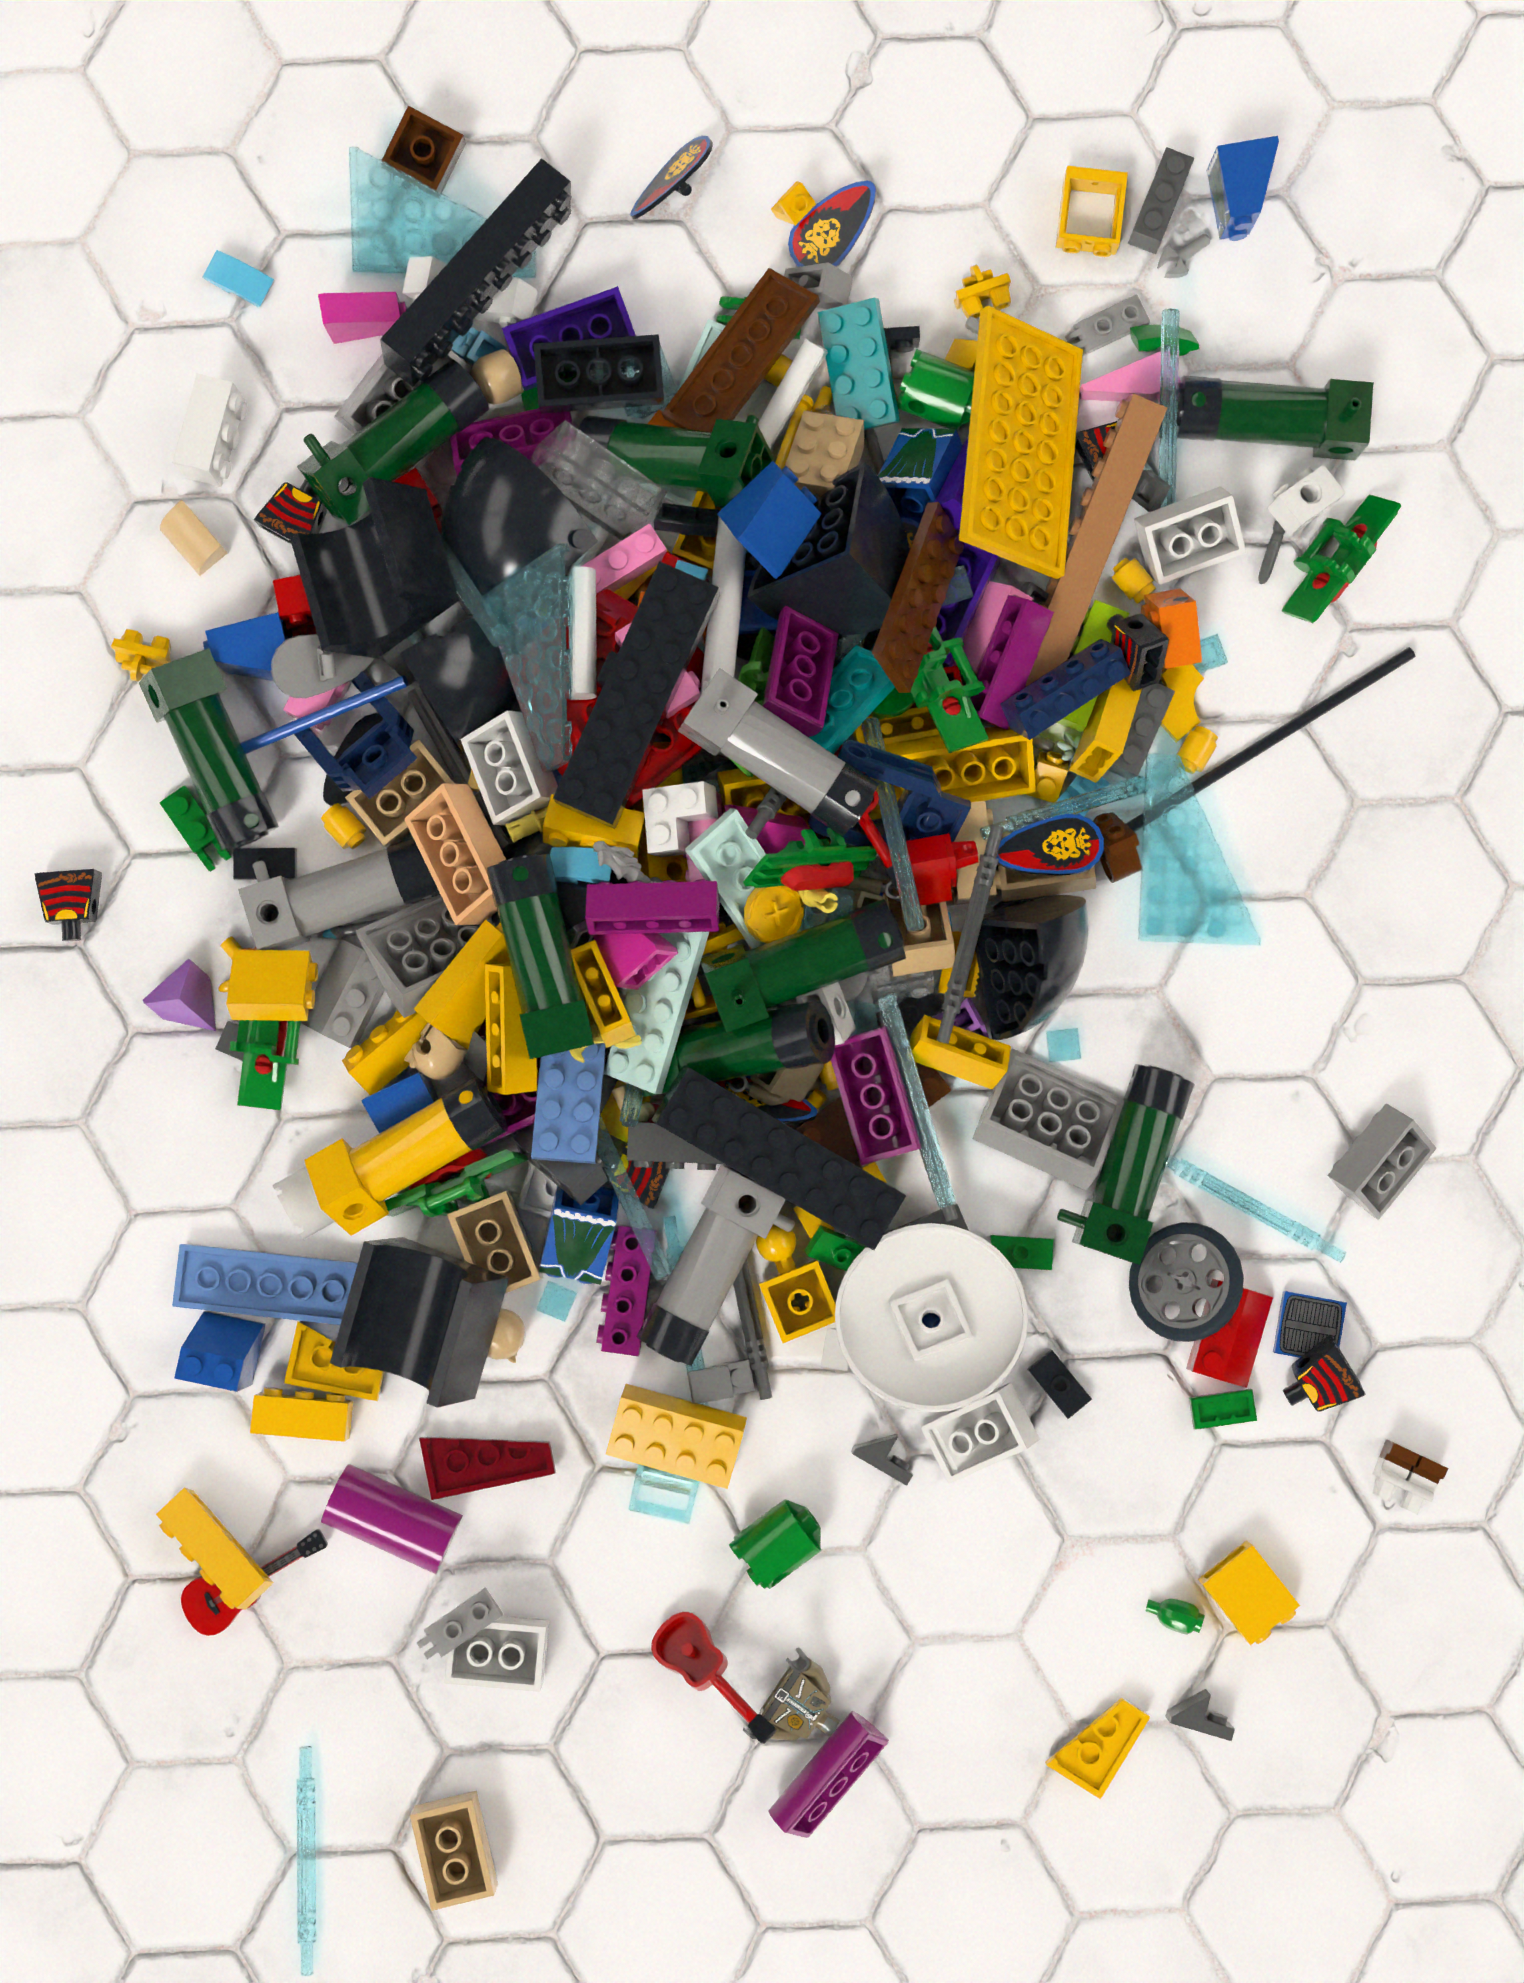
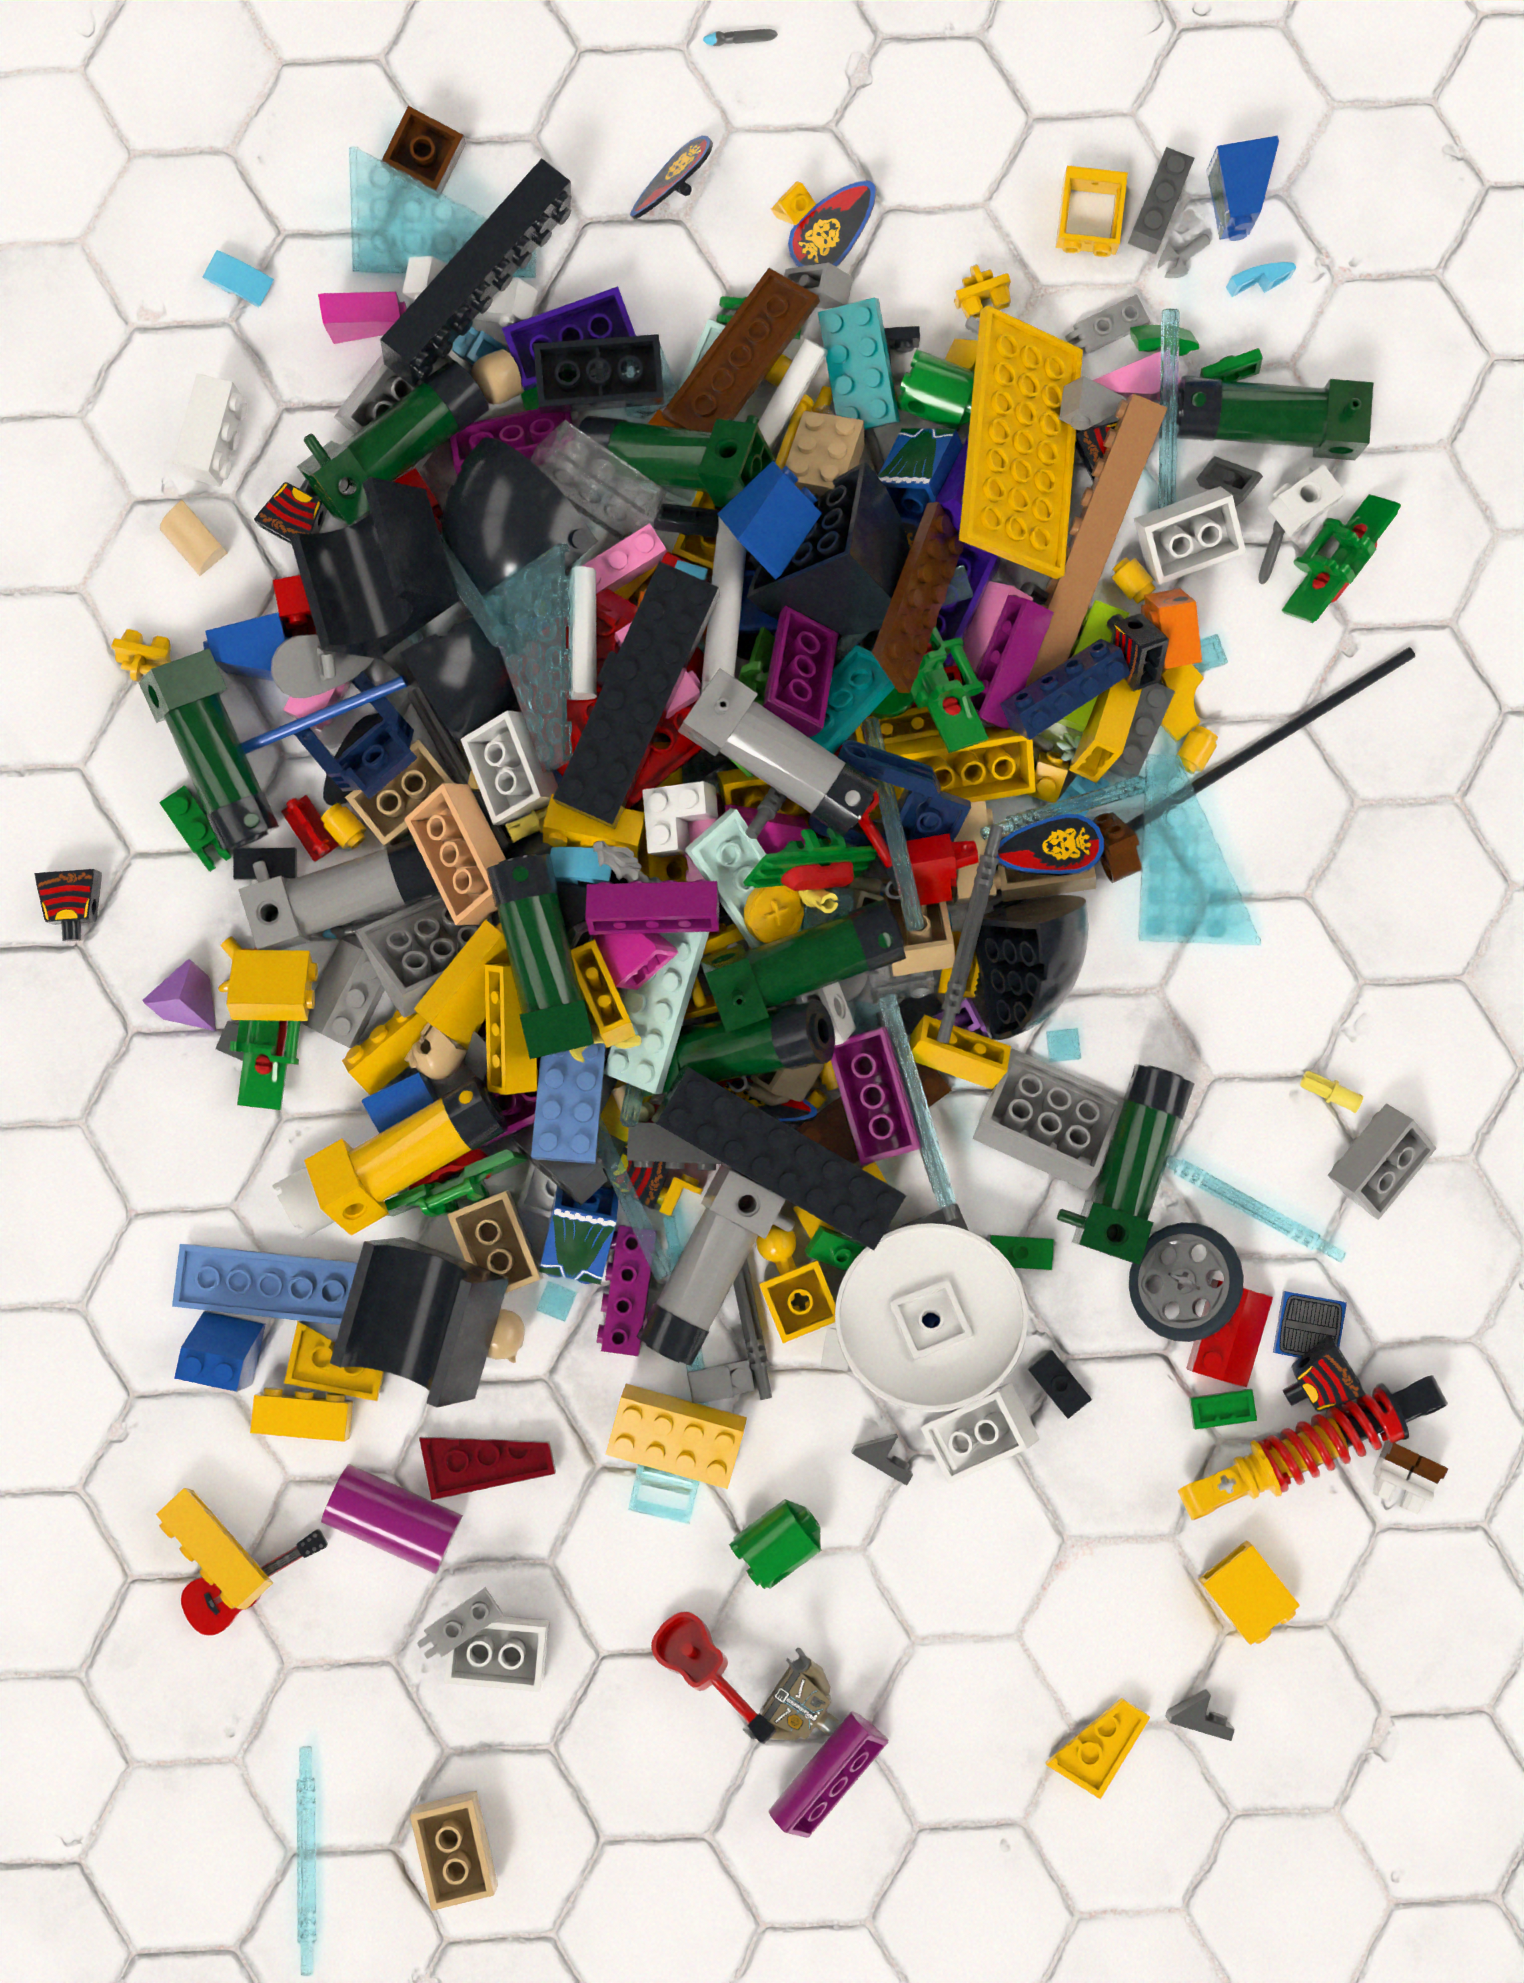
(309, 828): none -> red hinge
(669, 1196): none -> yellow bracket
(744, 36): none -> dark grey piece
(1087, 403): none -> light grey slope
(1150, 491): dark grey tile -> none
(1177, 1615): green plant -> none
(1231, 477): none -> dark grey slope
(1235, 367): none -> green plate
(1265, 275): none -> medium azure slope
(1303, 1450): none -> piece
(1331, 1091): none -> light yellow axle

